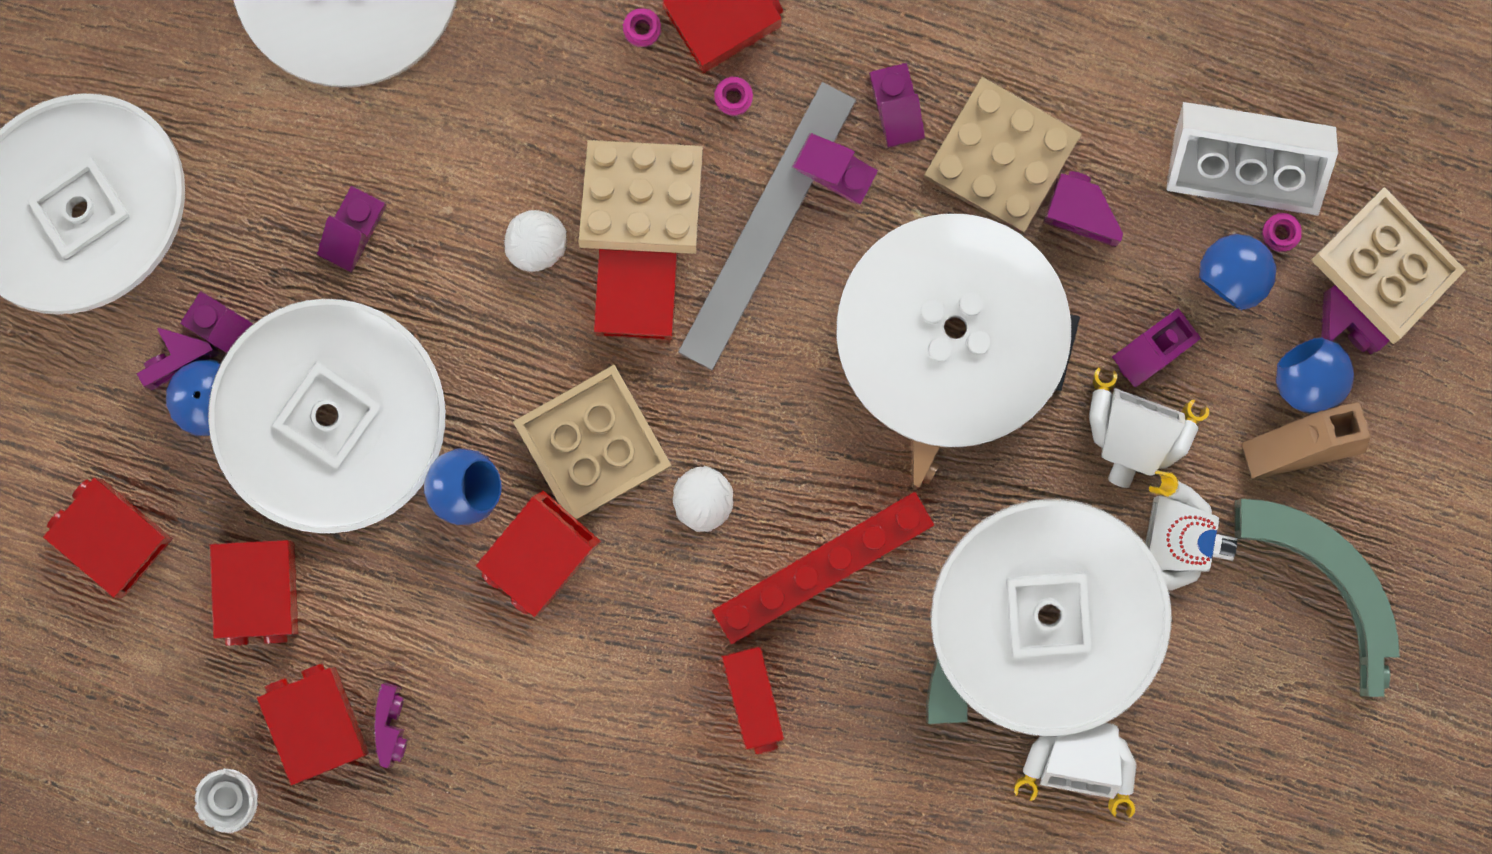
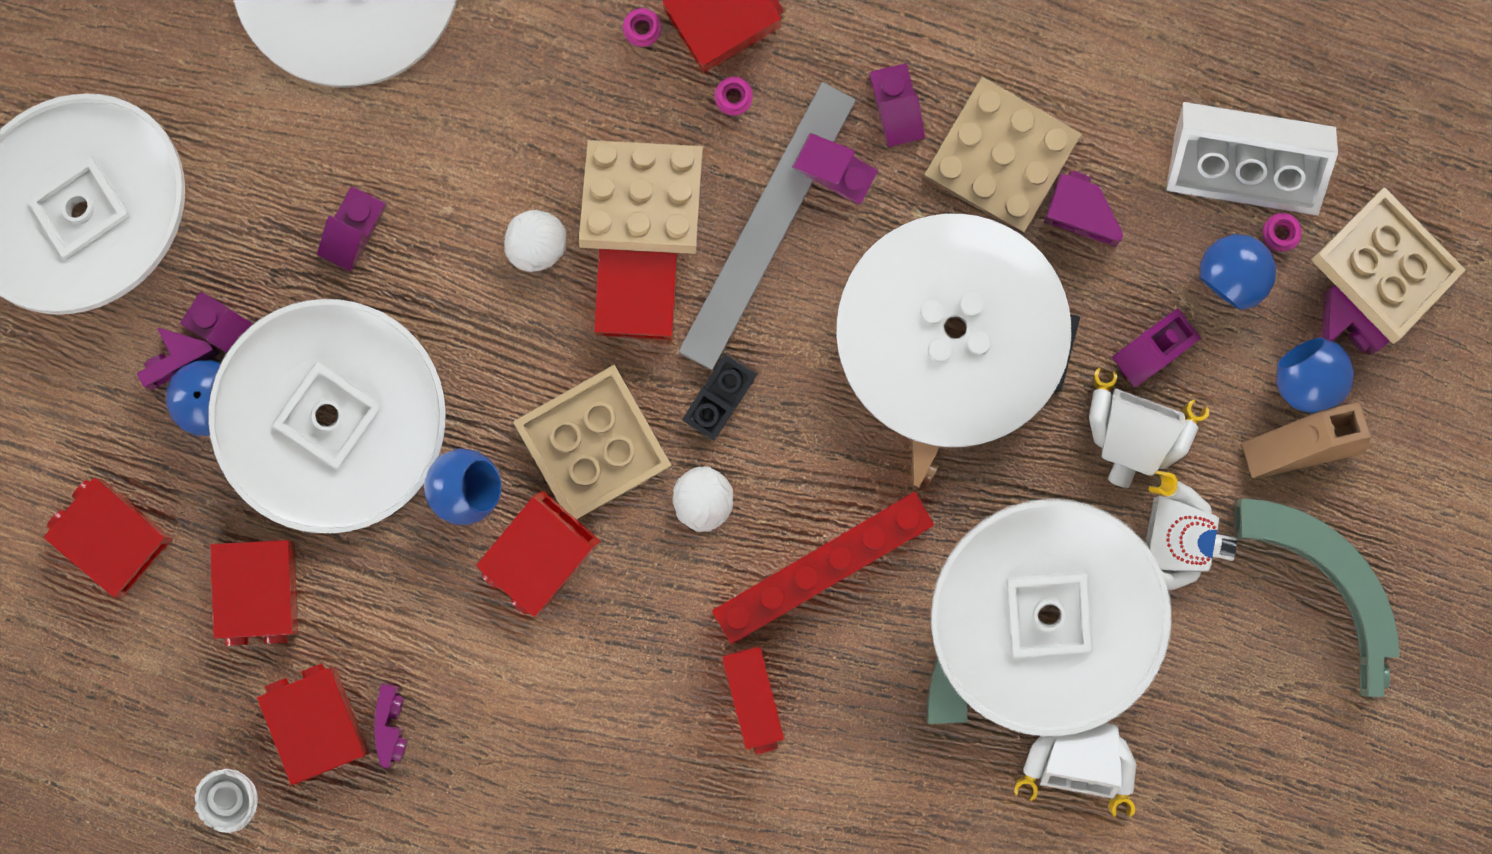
(720, 396): none -> black slope

